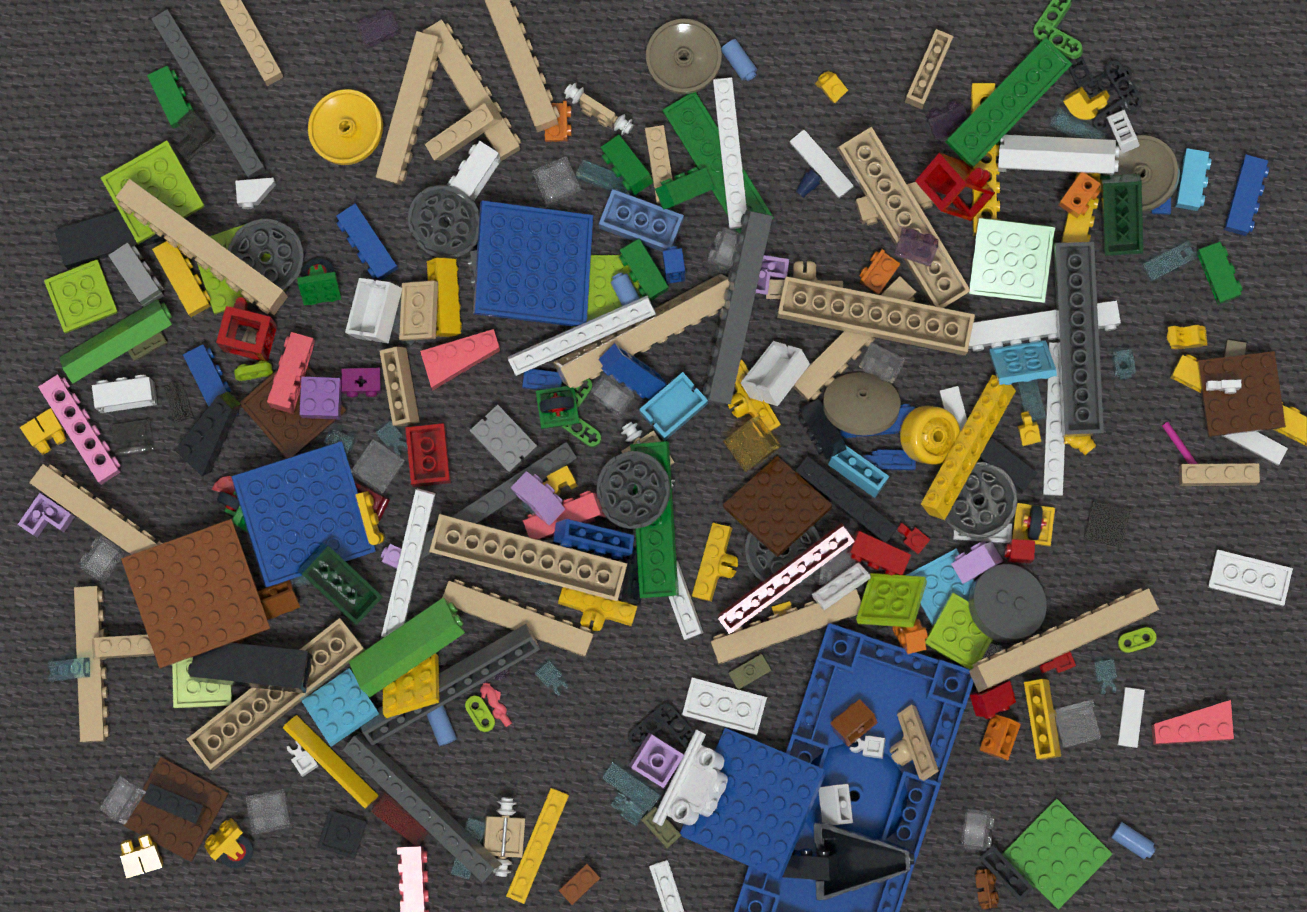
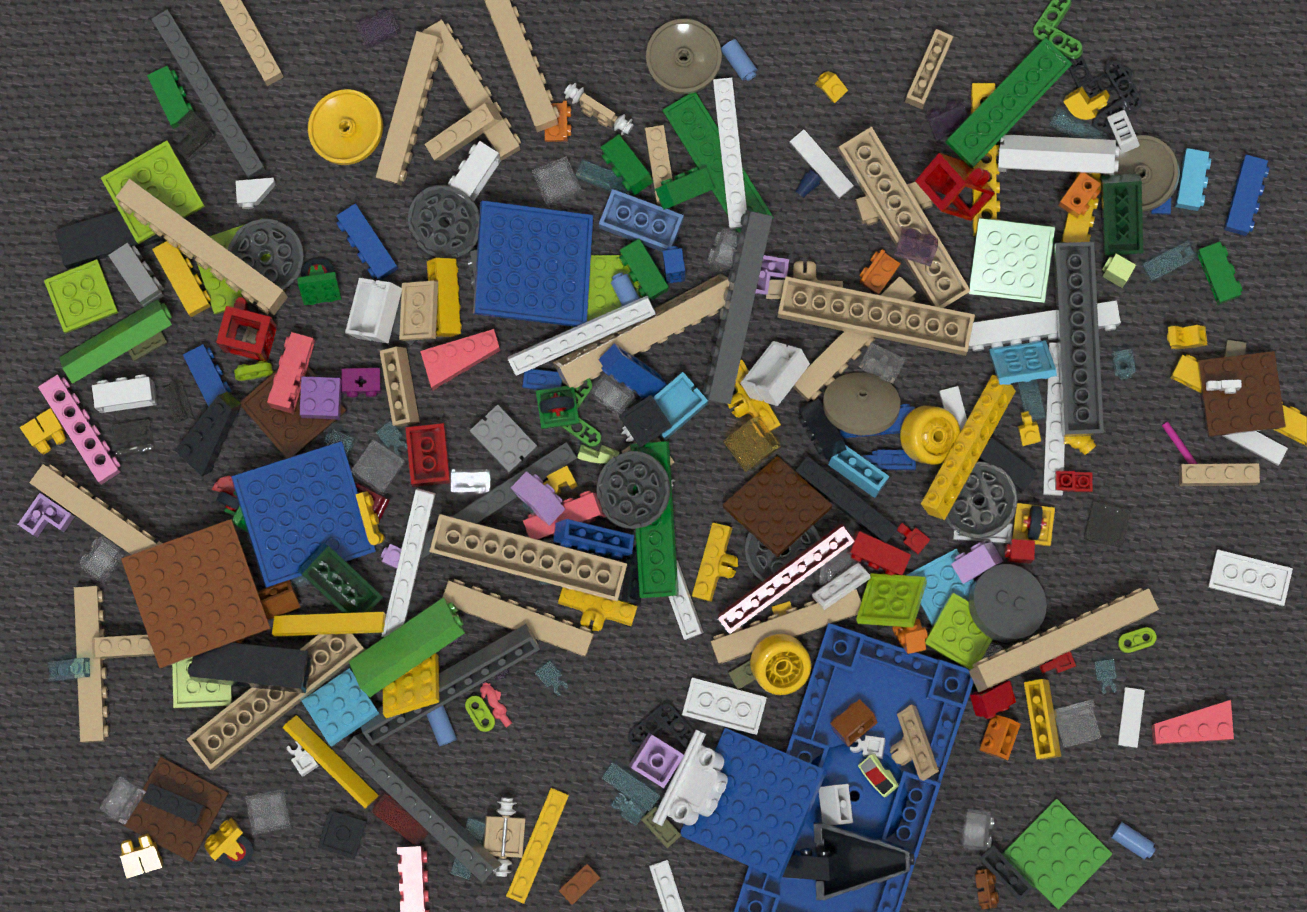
(329, 624): none -> yellow tile
(470, 481): none -> clear brick
(601, 456): none -> yellowish green slope
(645, 421): none -> black plate
(780, 664): none -> yellow wheel
(880, 778): none -> slope
(1073, 481): none -> red slope
(1118, 270): none -> yellowish green brick

